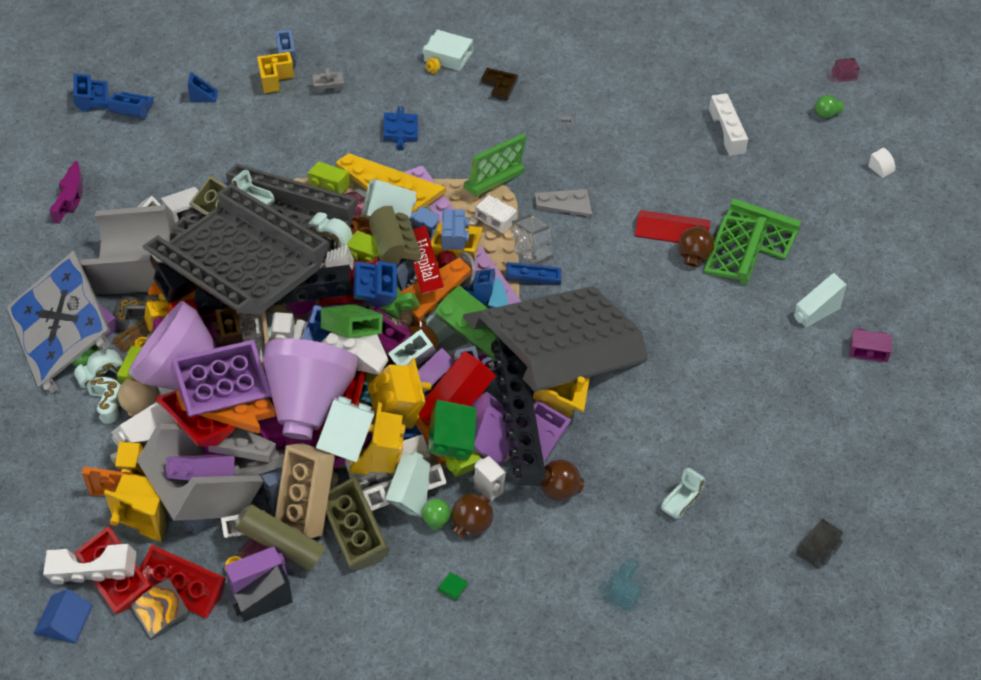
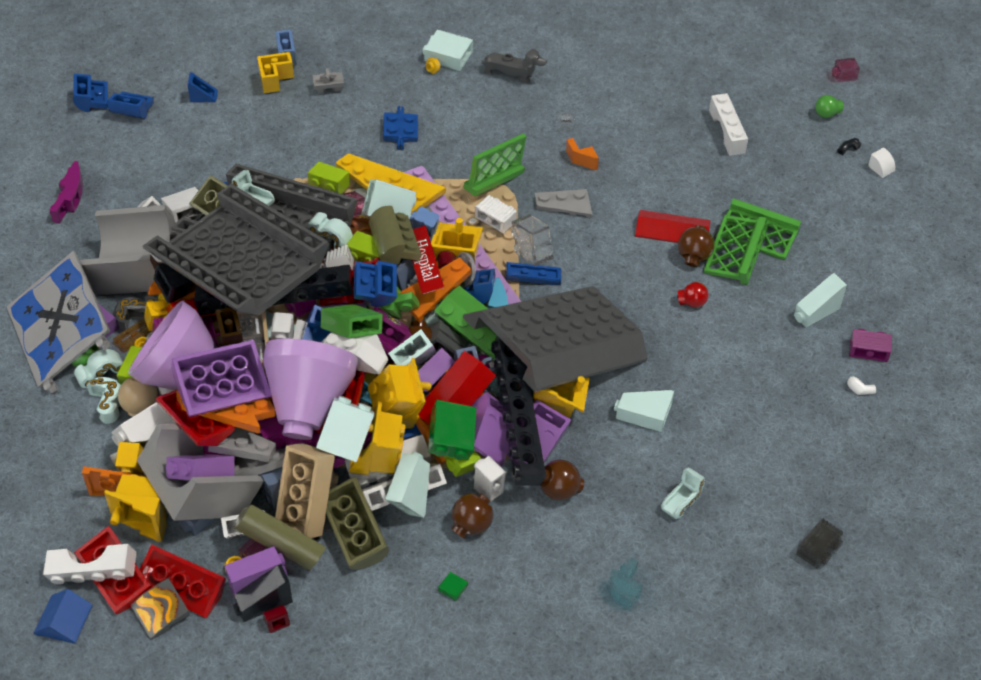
(276, 618): none -> dark red brick
(436, 513): bright green piece -> none
(447, 339): none -> dark grey brick
(454, 228): medium blue brick -> none
(503, 82): dark brown plate -> none
(512, 65): none -> dark grey animal
(584, 157): none -> orange slope
(645, 408): none -> light aqua slope
(693, 295): none -> red piece
(854, 142): none -> black arm
(859, 387): none -> white arm

